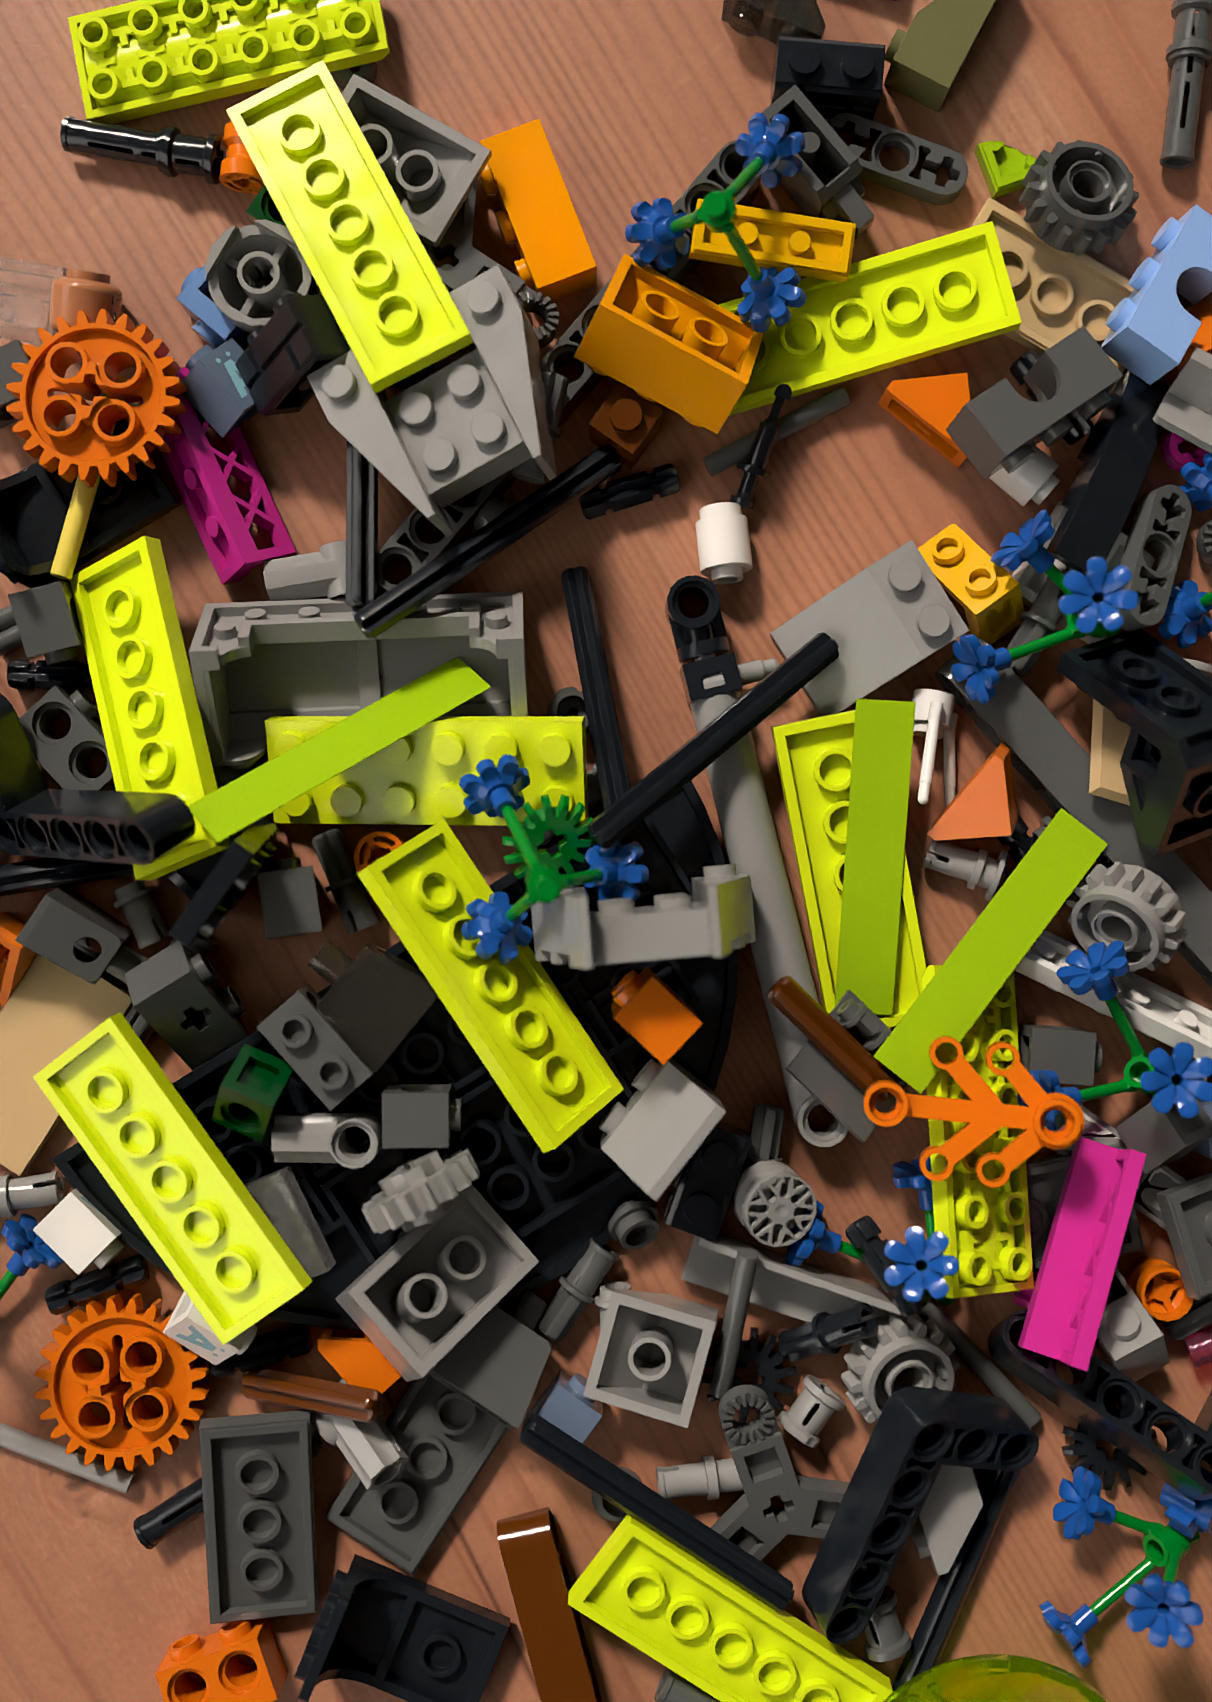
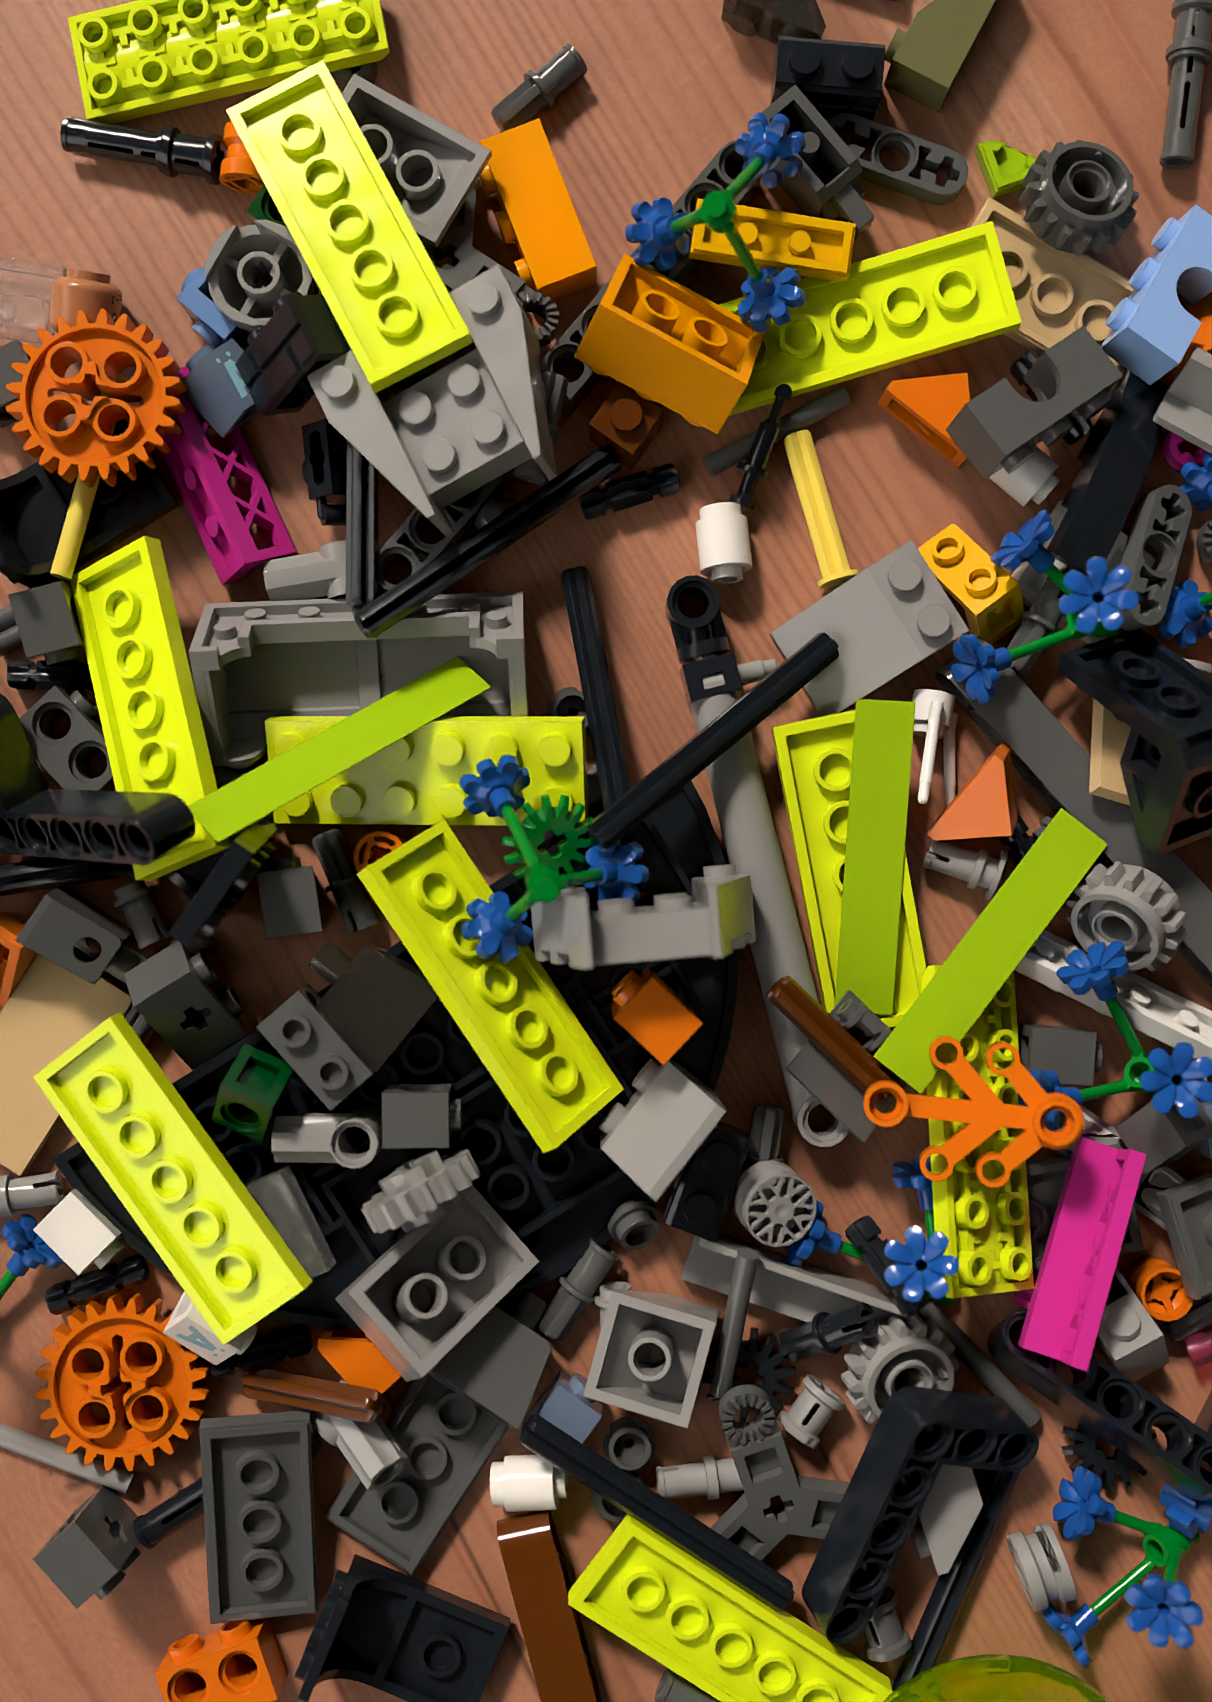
(91, 1548): none -> dark grey brick
(326, 470): none -> black piece
(527, 1484): none -> white brick
(539, 89): none -> dark grey axle
(629, 1457): none -> dark grey plate
(817, 510): none -> light yellow axle
(1035, 1560): none -> light grey wheel

